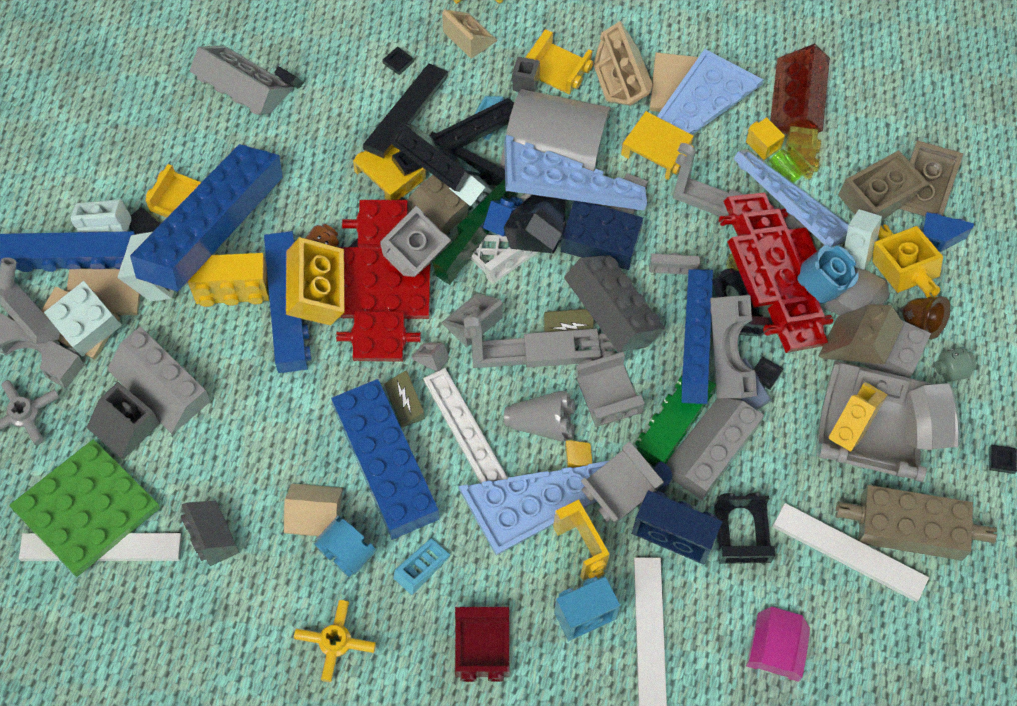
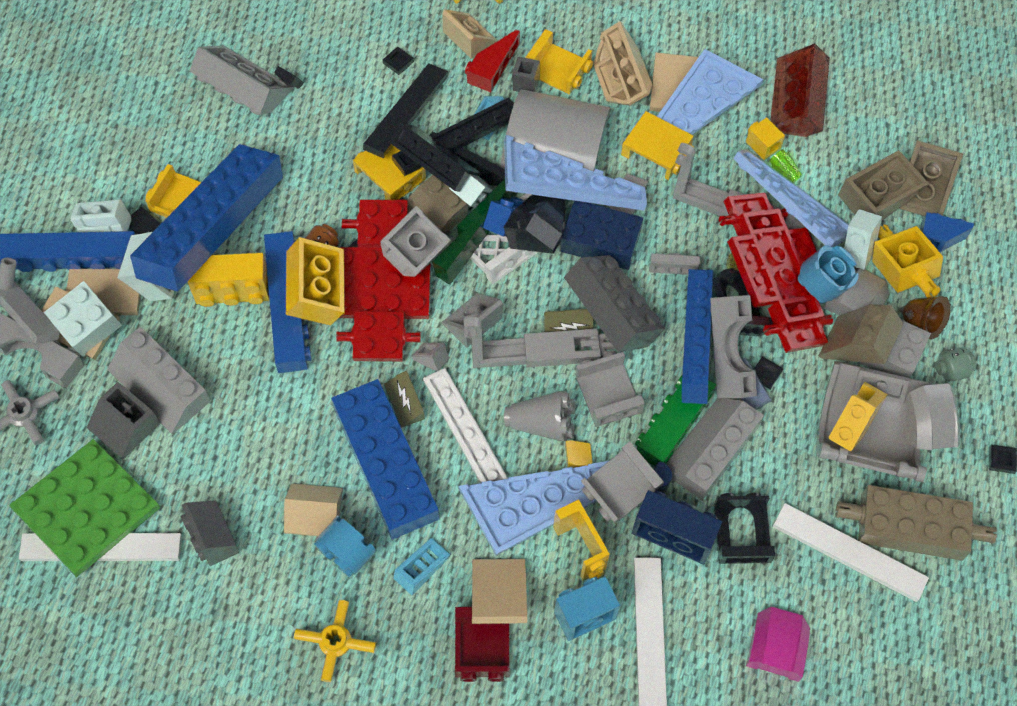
(491, 62): none -> red slope
(499, 591): none -> tan tile
(803, 146): clear yellow slope -> none

